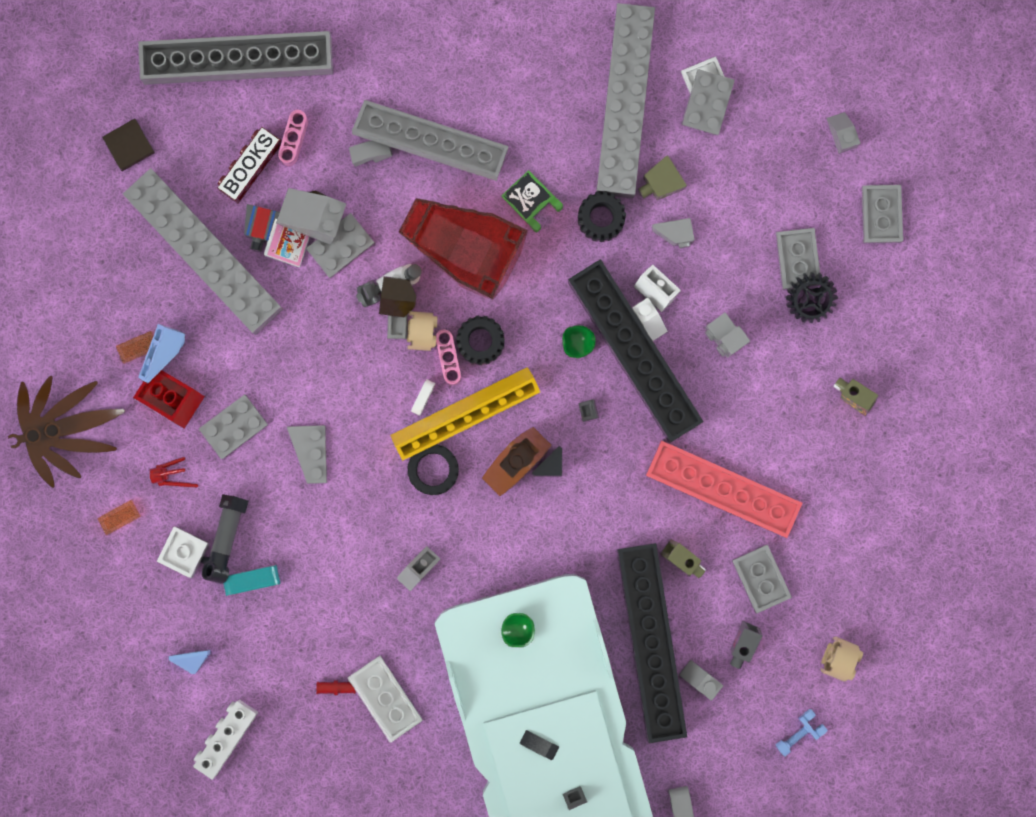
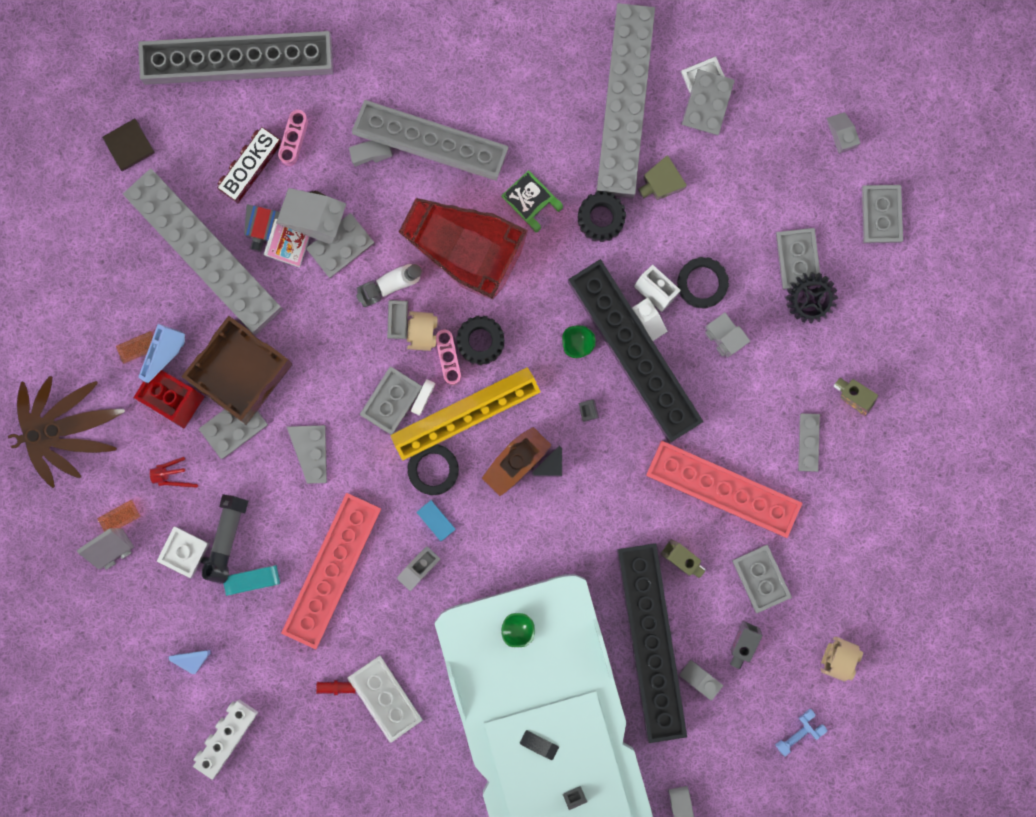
(107, 548): none -> light grey slope
(237, 370): none -> reddish brown tile
(331, 571): none -> coral plate
(391, 400): none -> light grey plate
(396, 297): dark brown slope -> none
(435, 520): none -> dark azure tile
(675, 232): light grey slope -> none
(722, 280): none -> black tyre
(808, 442): none -> light grey plate

